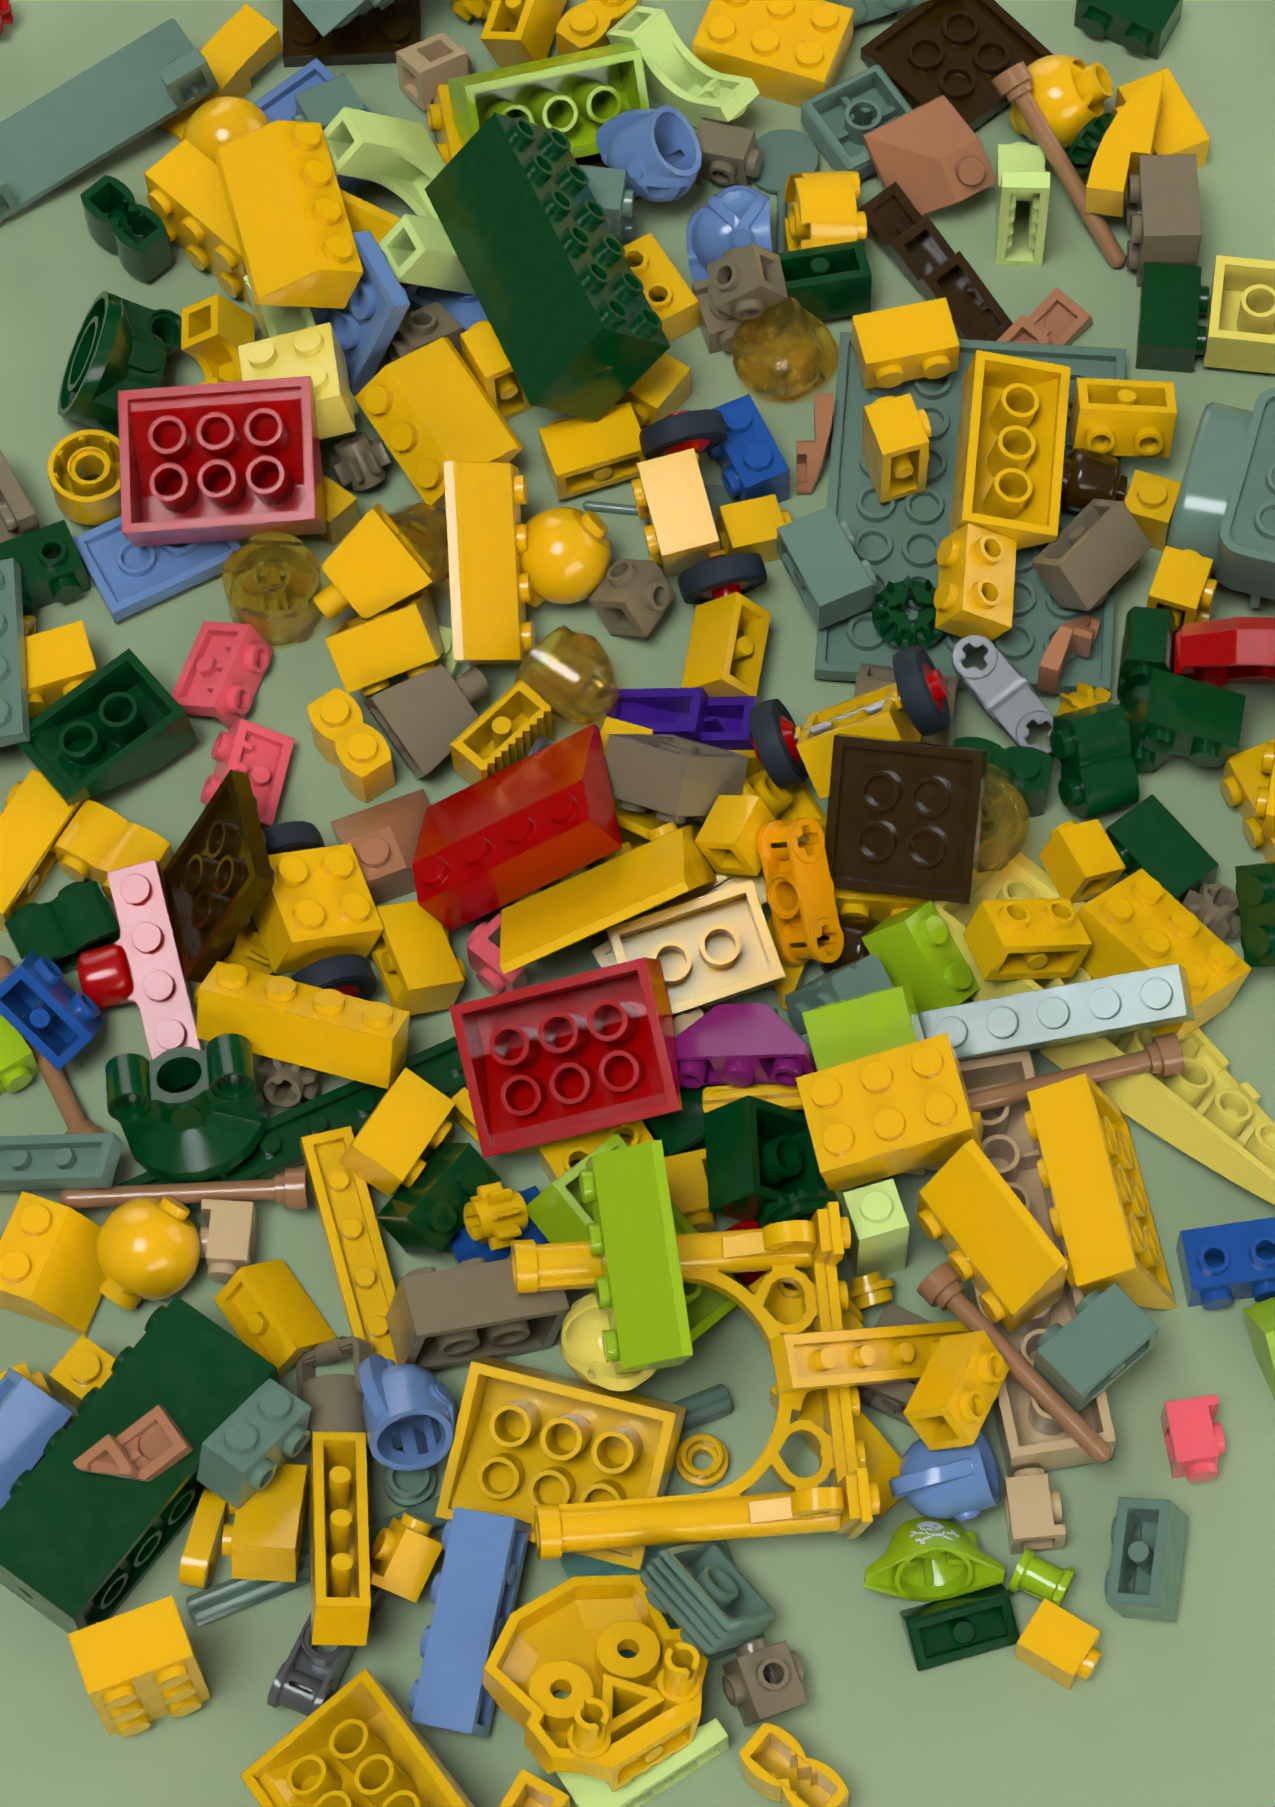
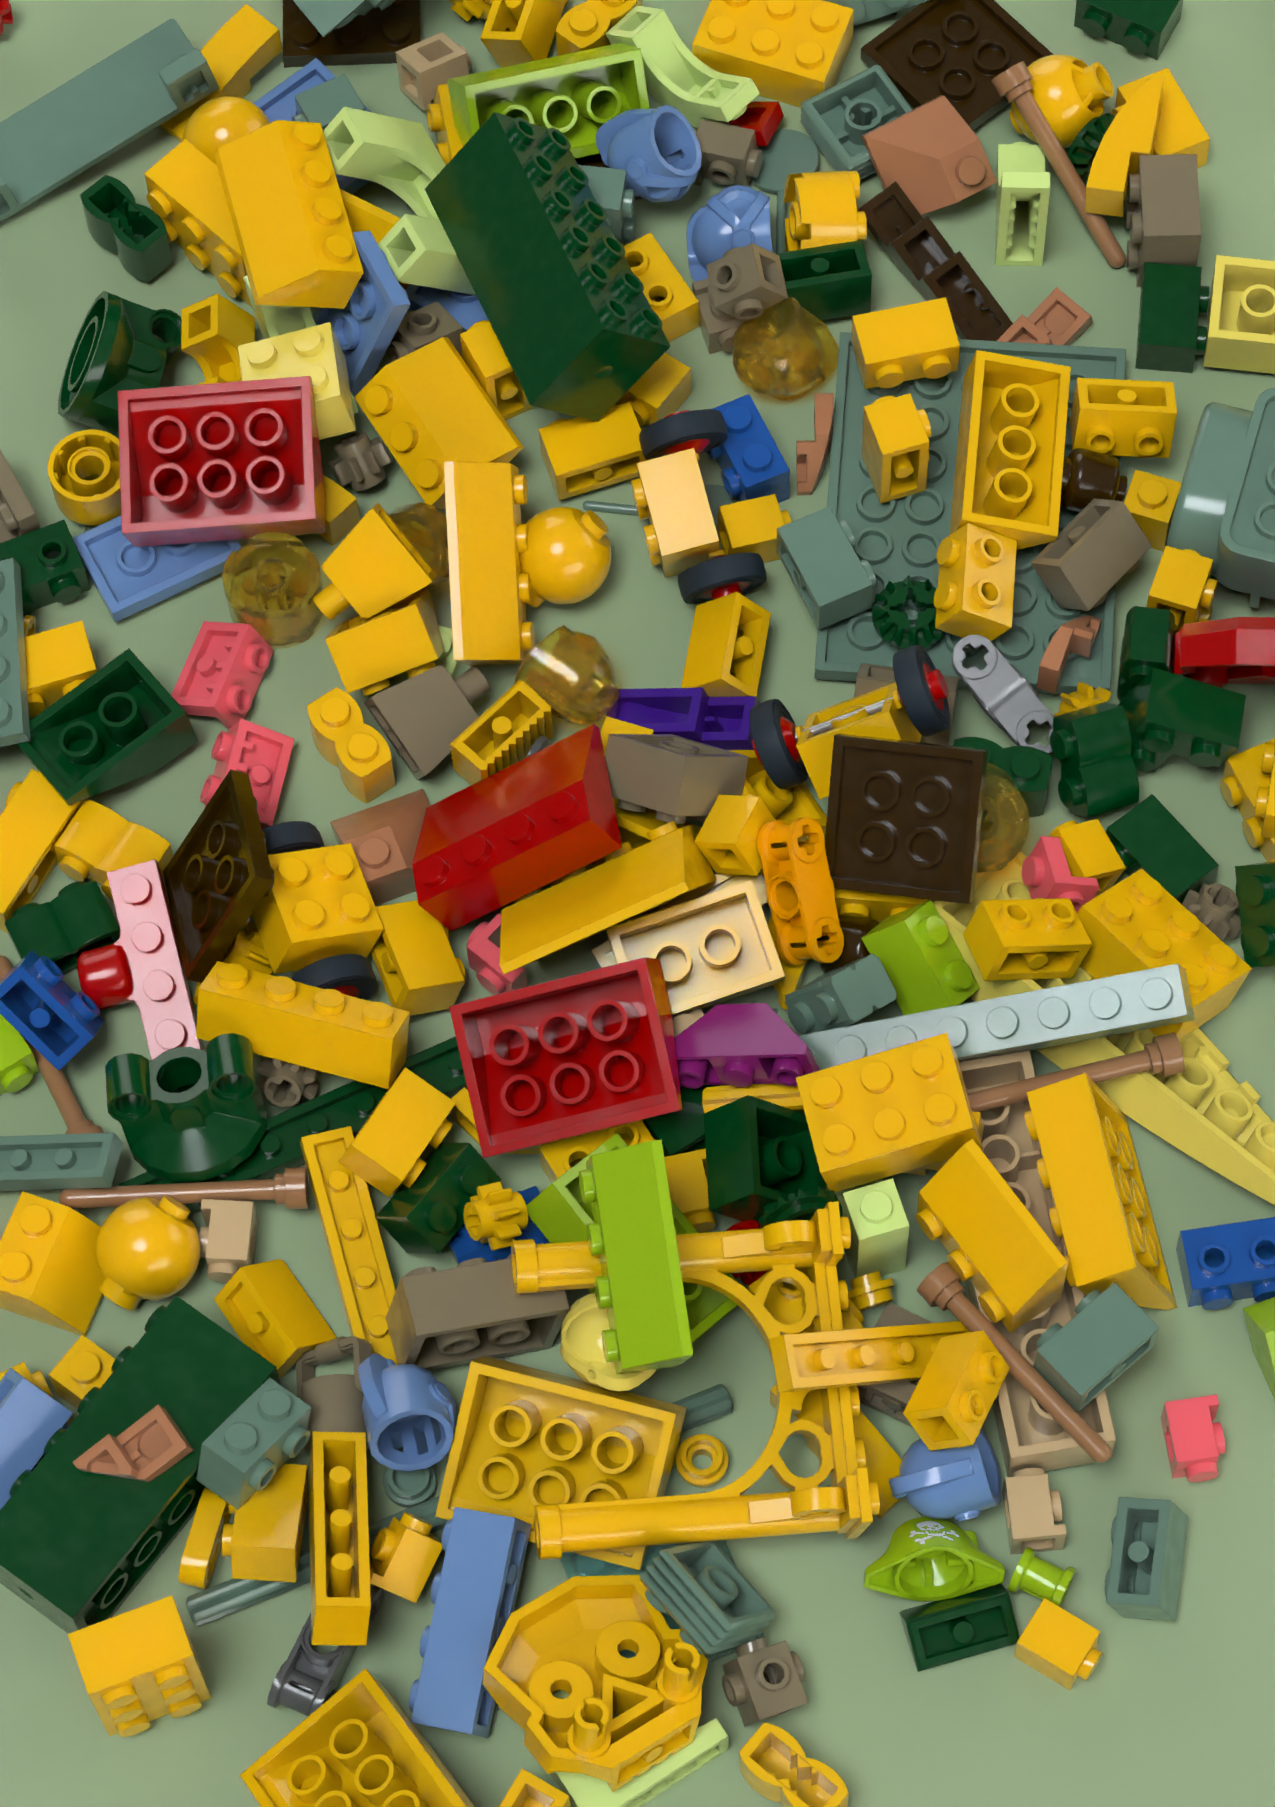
(632, 597): dark tan brick -> none
(763, 118): none -> red plate
(862, 1026): lime brick -> none
(1049, 876): none -> coral bracket

